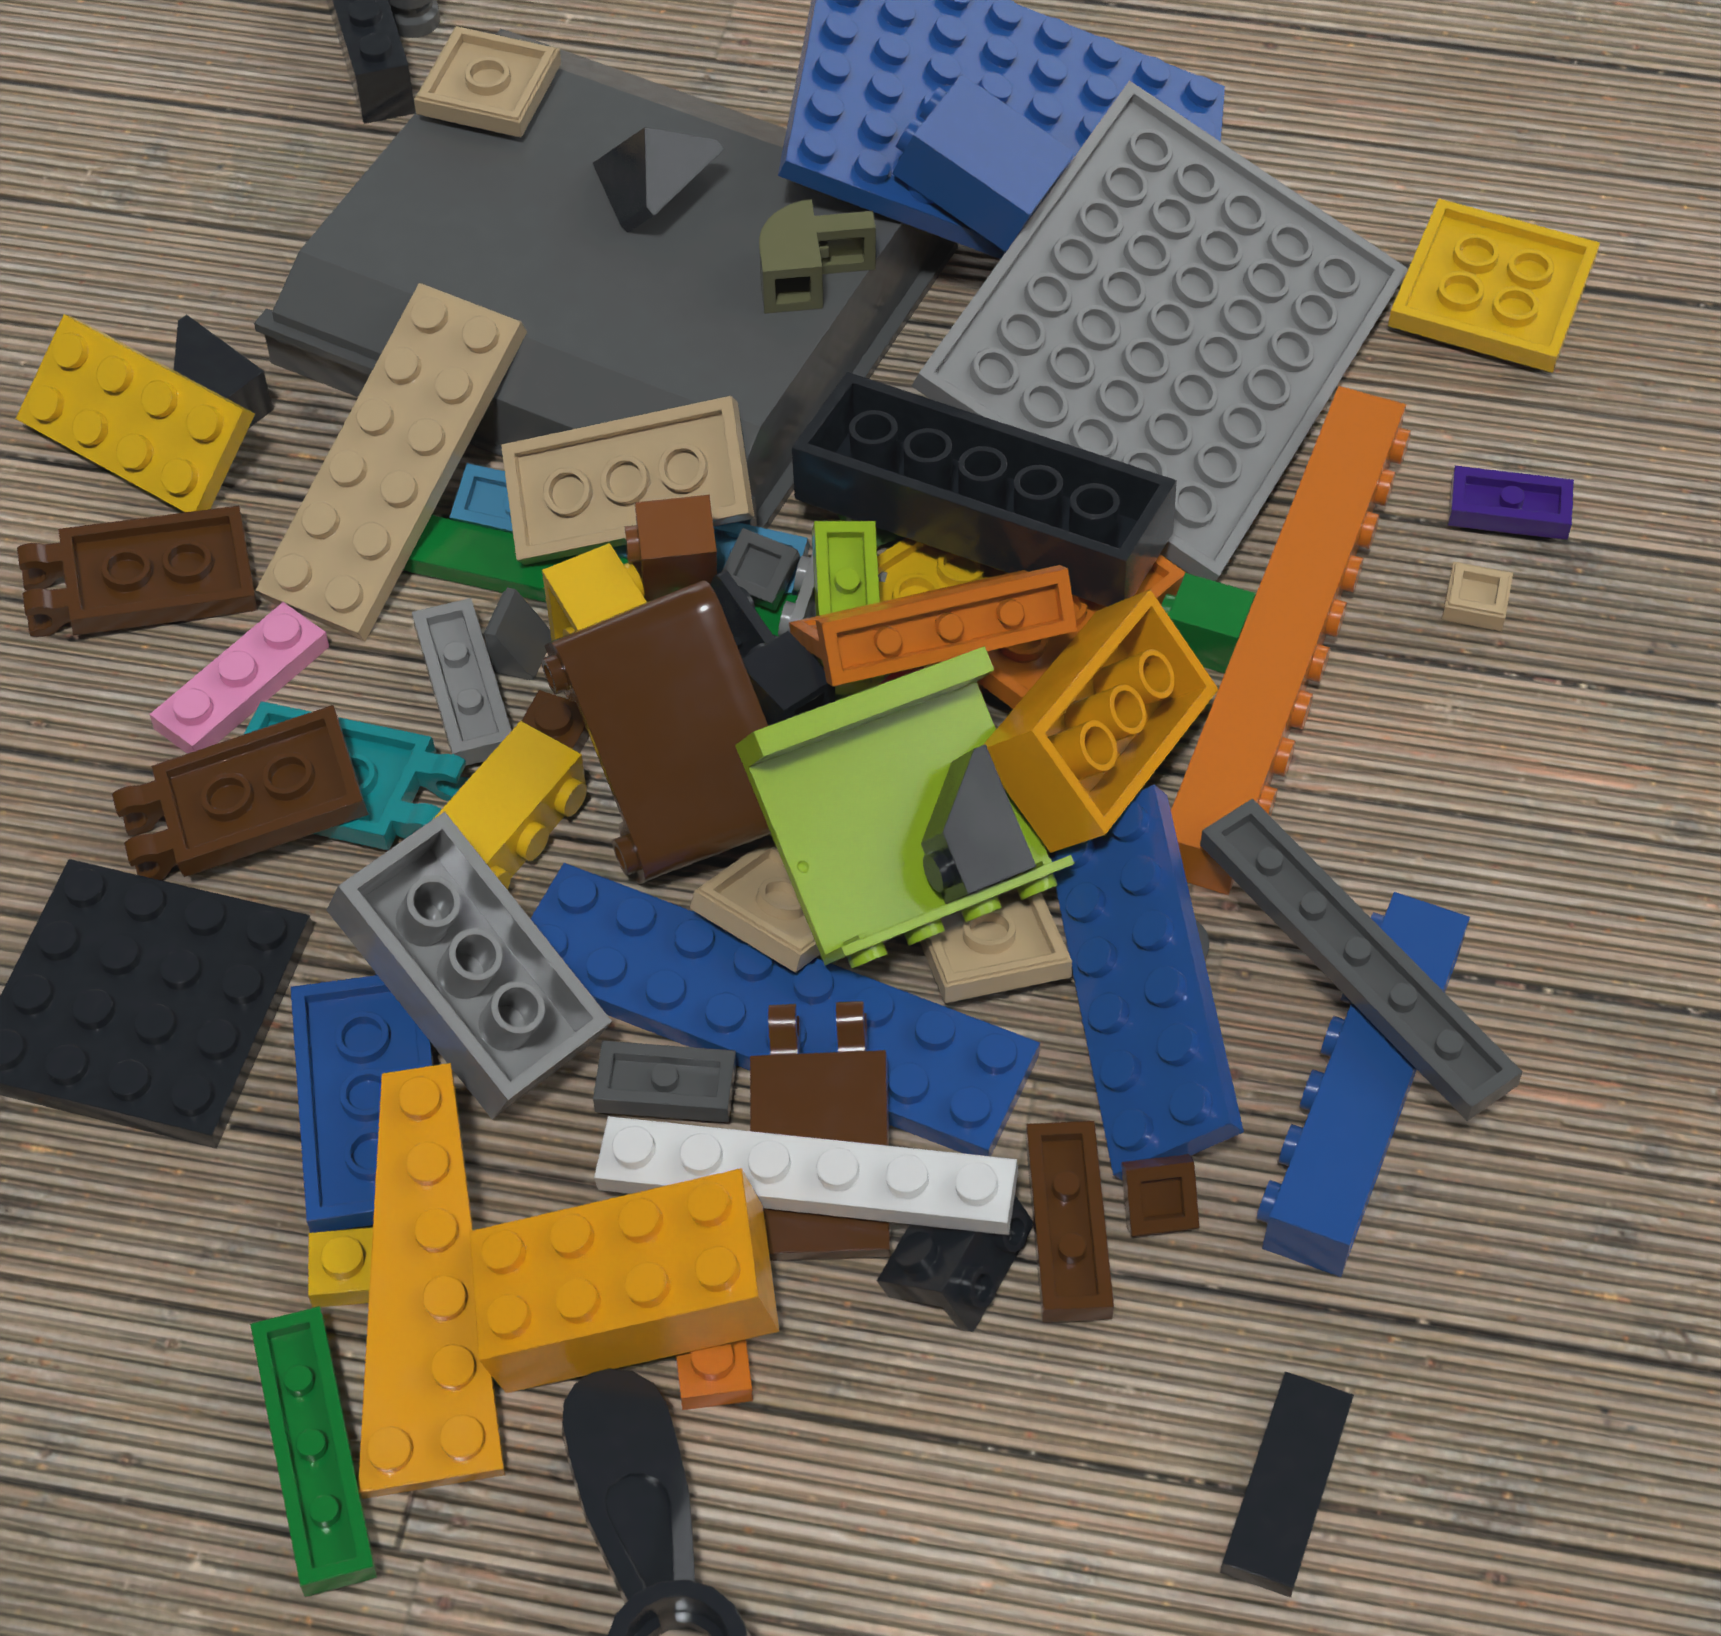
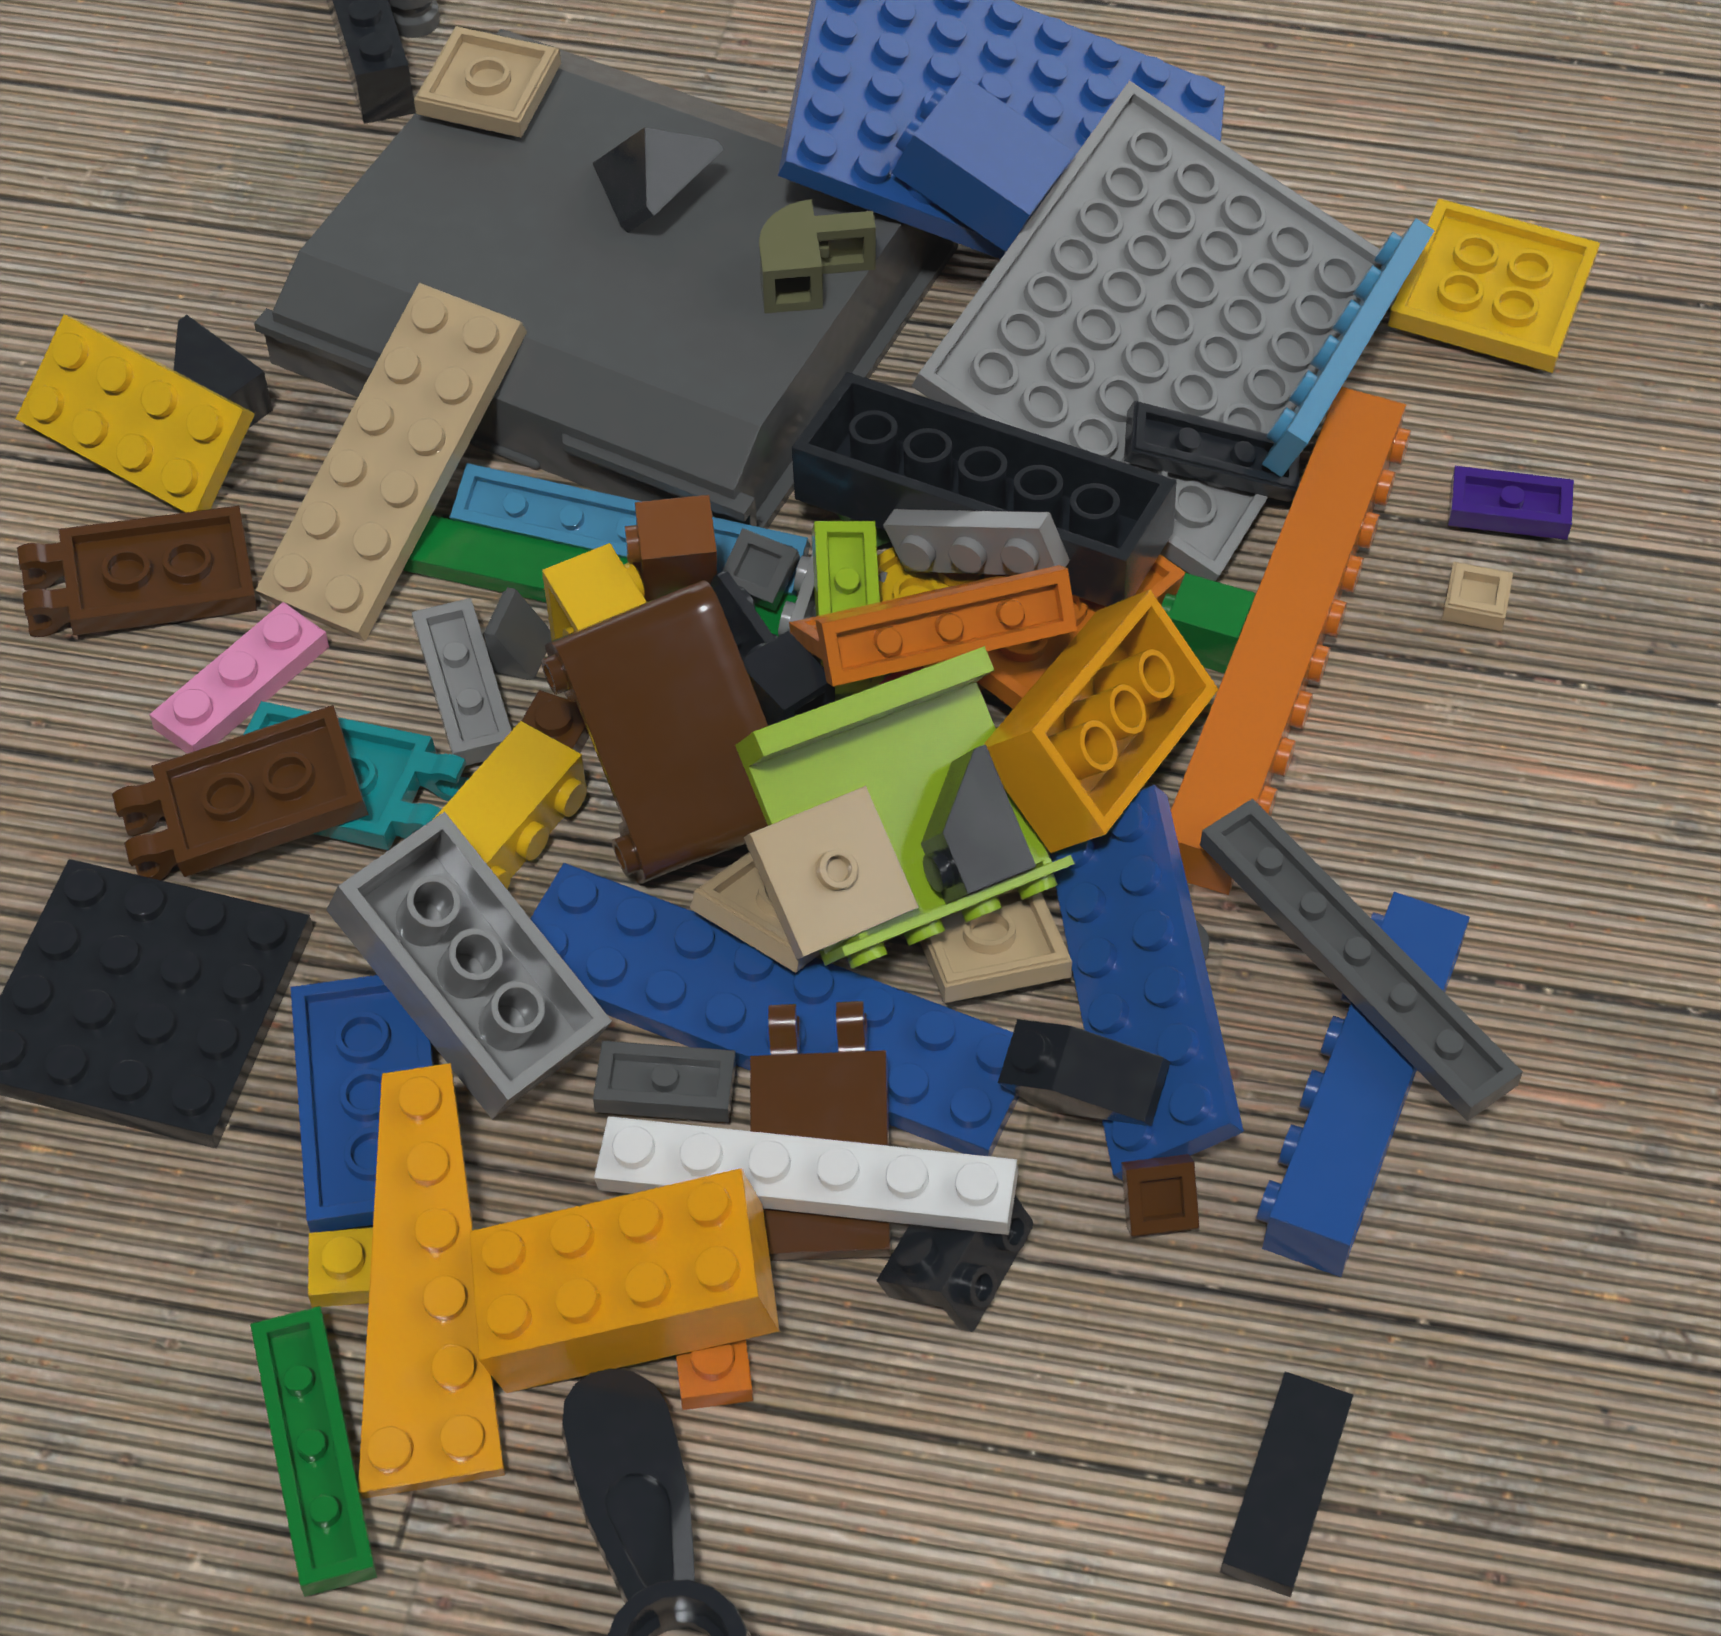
(583, 483): tan plate -> none
(830, 872): none -> tan plate
(975, 541): none -> light grey plate
(1069, 1222): reddish brown plate -> none
(1082, 1073): none -> black slope
(1205, 451): none -> black tile
(1338, 356): none -> dark azure plate

